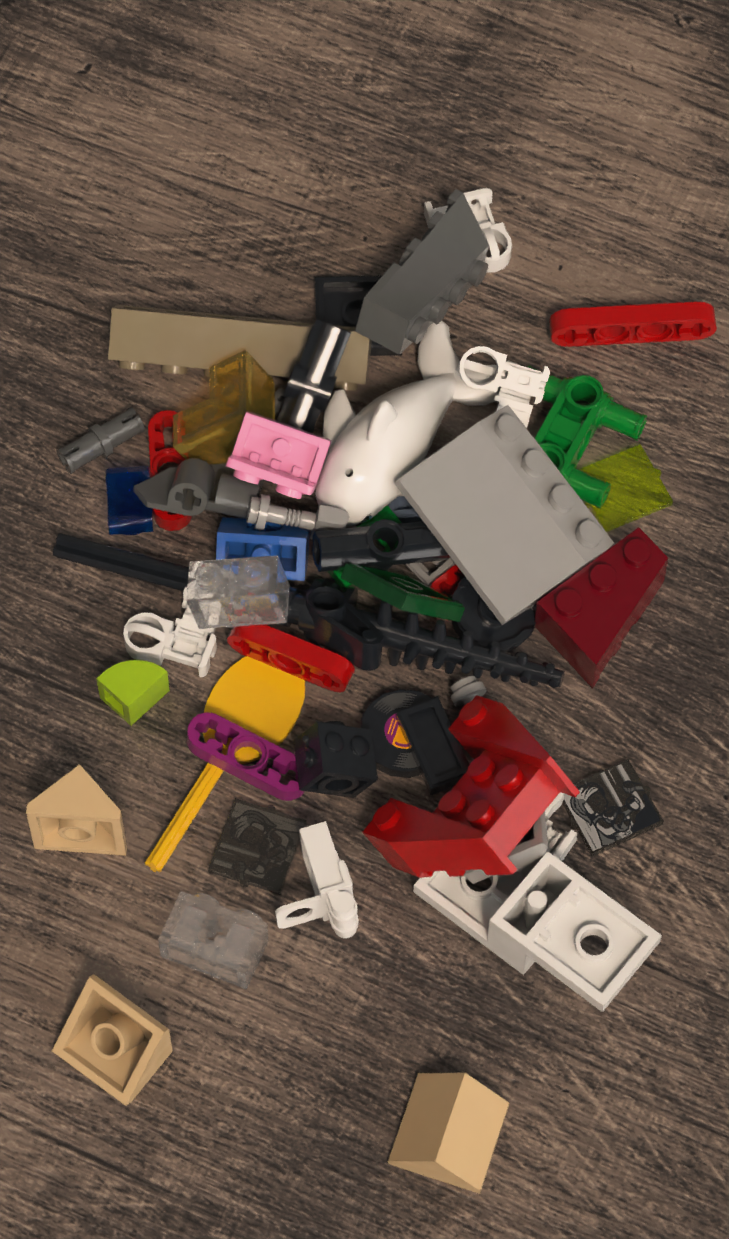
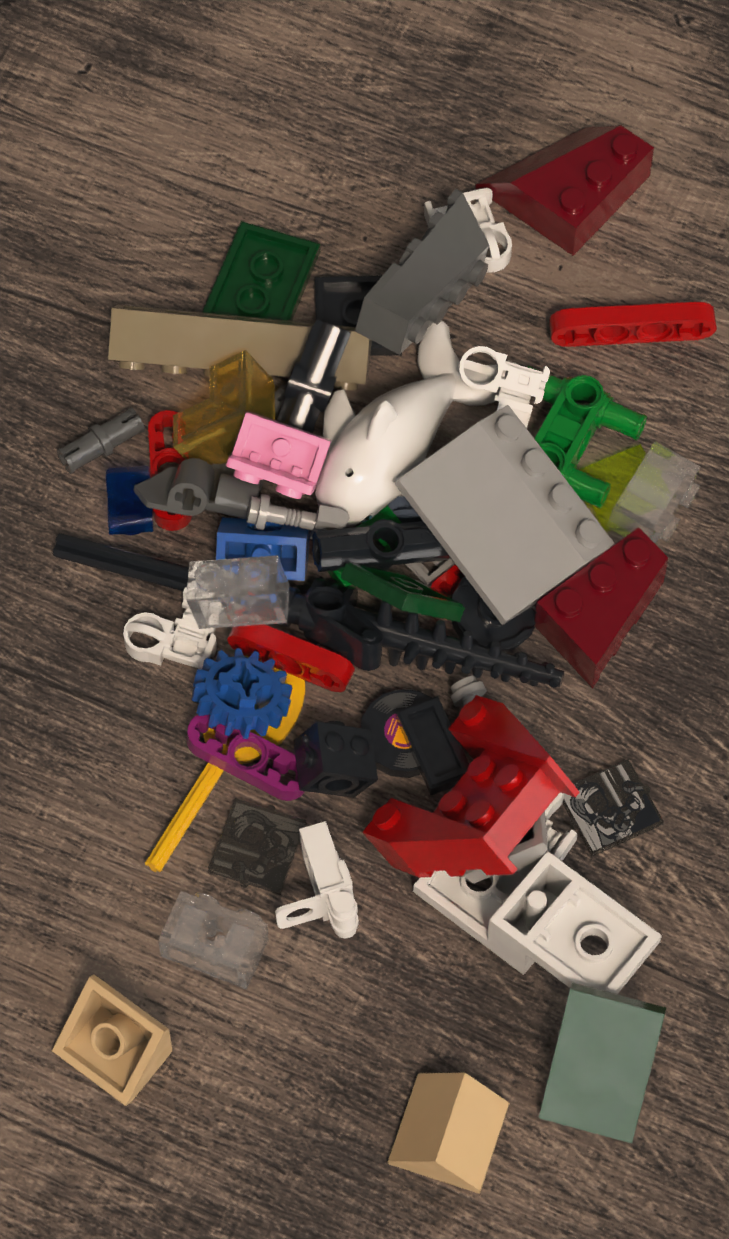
(76, 817): tan slope -> none
(133, 688): lime brick -> none
(241, 693): none -> blue gear
(263, 274): none -> dark green tile
(574, 183): none -> dark red wedge
(602, 1062): none -> tile
(655, 495): none -> clear brick

